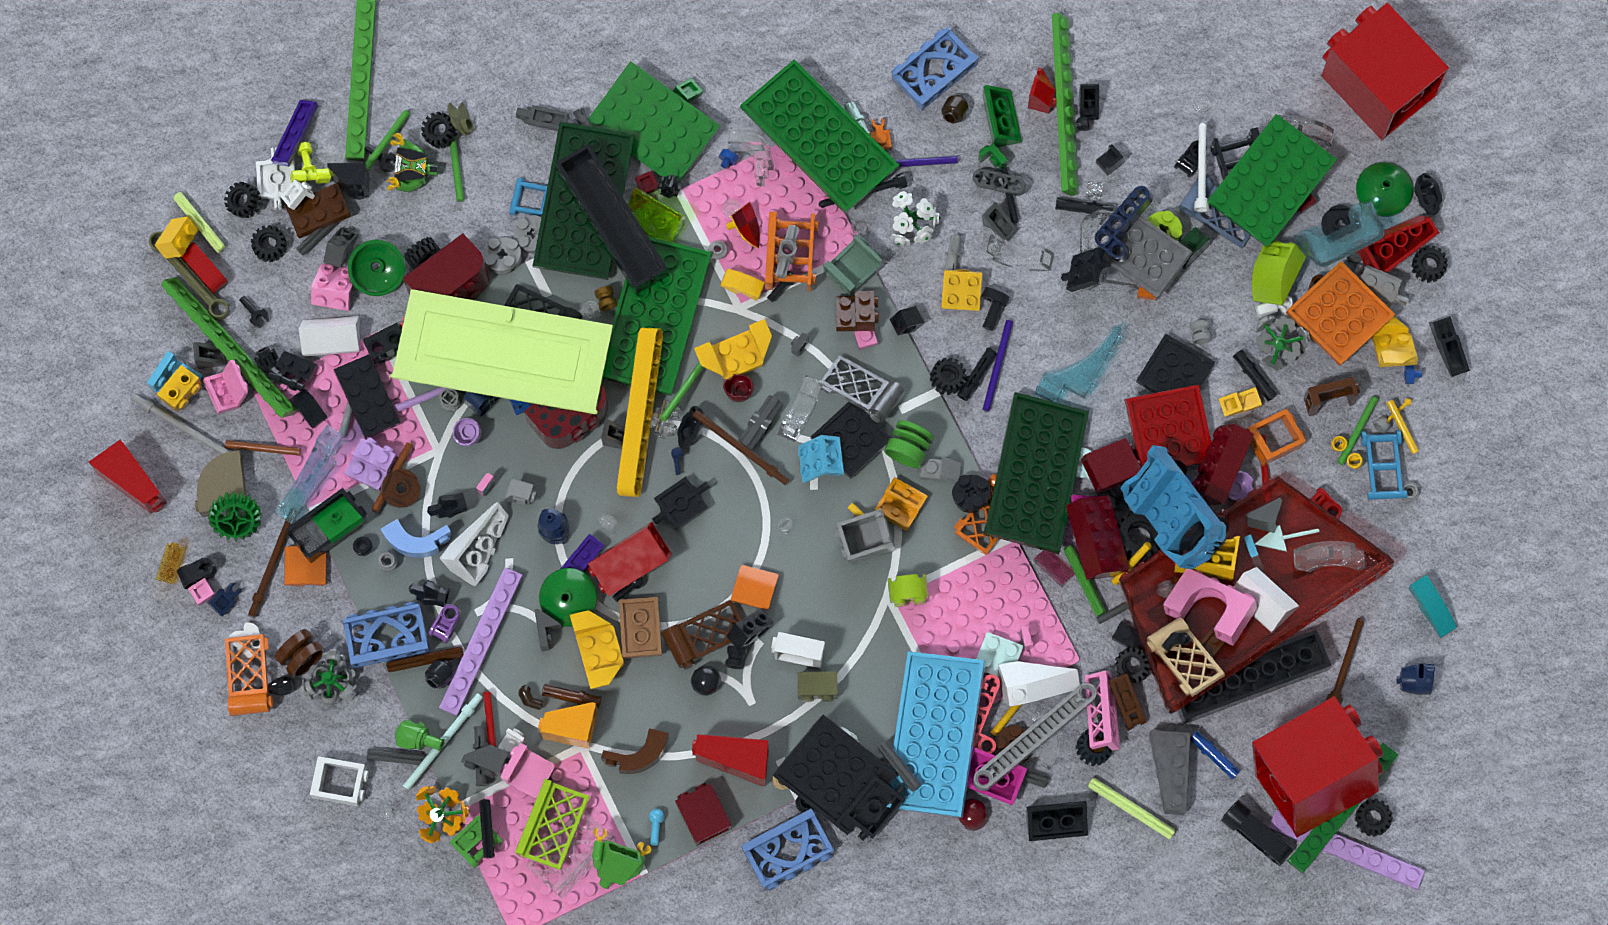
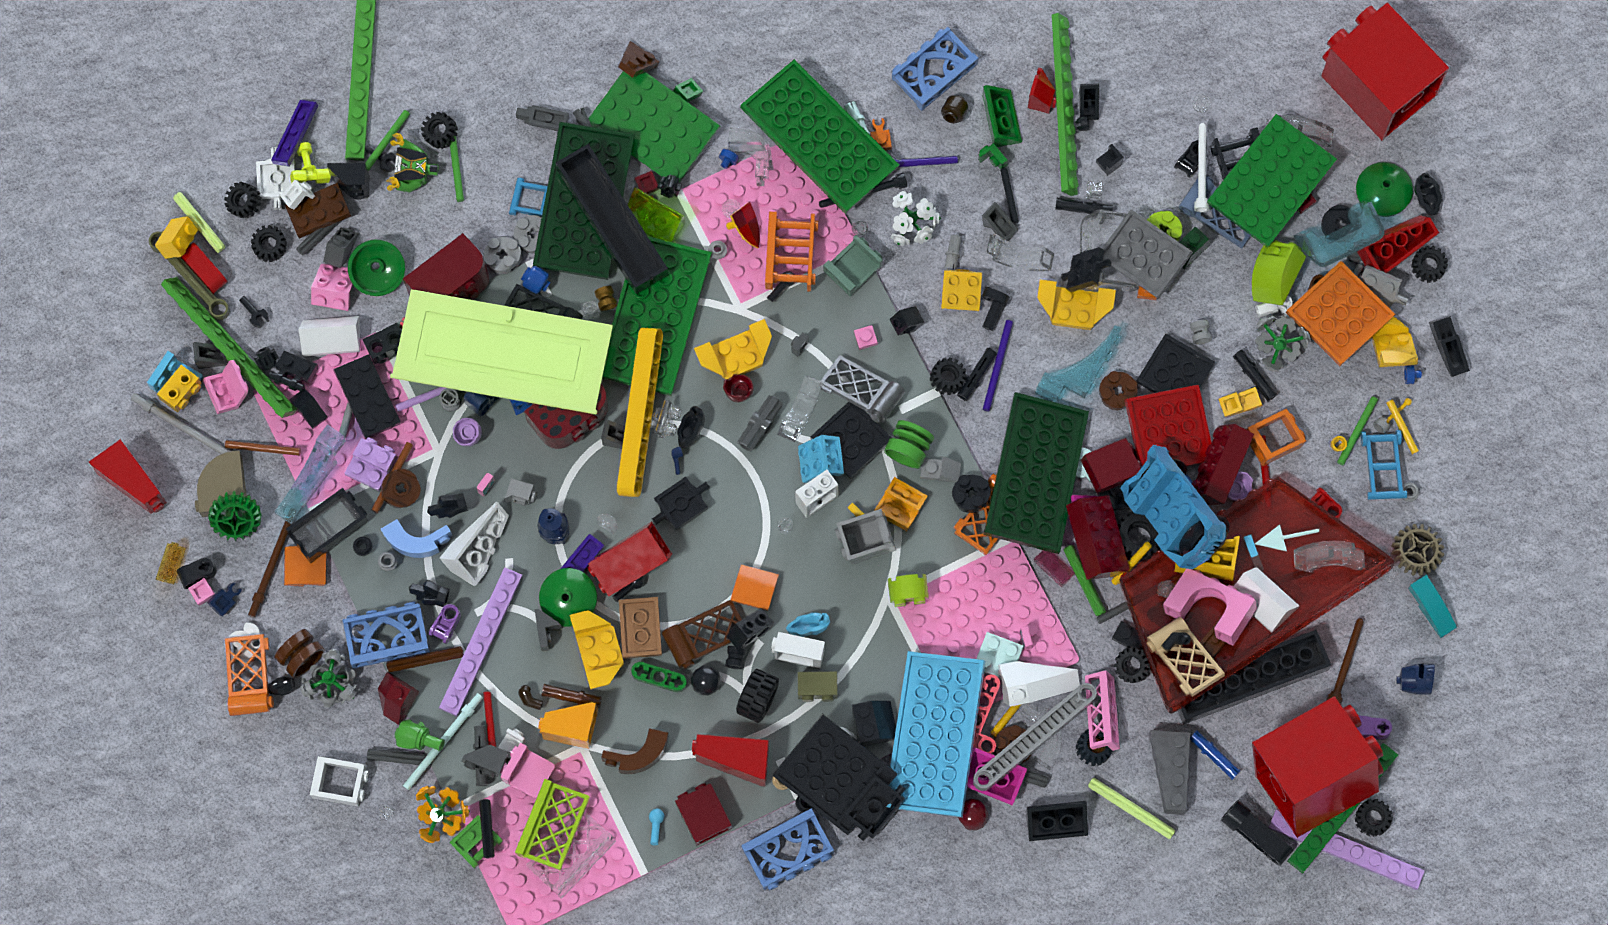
(337, 519): green plate -> none
(396, 697): none -> dark red slope
(421, 252): black tyre -> none
(439, 674): black head -> none
(460, 119): olive plate -> none
(535, 279): none -> blue head
(616, 862): bright green torso -> none
(637, 61): none -> reddish brown wing
(643, 678): none -> green beam
(682, 391): bright green bar -> none
(743, 283): yellow slope -> none
(757, 695): none -> black tyre
(771, 470): reddish brown bar -> none
(789, 243): light grey axle -> none
(809, 624): none -> medium azure arm
(820, 488): none -> white window
(857, 312): plate -> none
(874, 722): none -> black slope
(899, 766): dark grey axle -> none
(995, 175): dark grey beam -> none
(1077, 308): none -> yellow piece
(1116, 380): none -> reddish brown plate
(1126, 220): dark blue beam -> none
(1126, 700): reddish brown plate -> none
(1265, 517): dark grey slope -> none
(1330, 391): reddish brown panel -> none
(1354, 457): yellow hinge -> none
(1371, 726): none -> medium lavender piece
(1415, 542): none -> dark tan gear

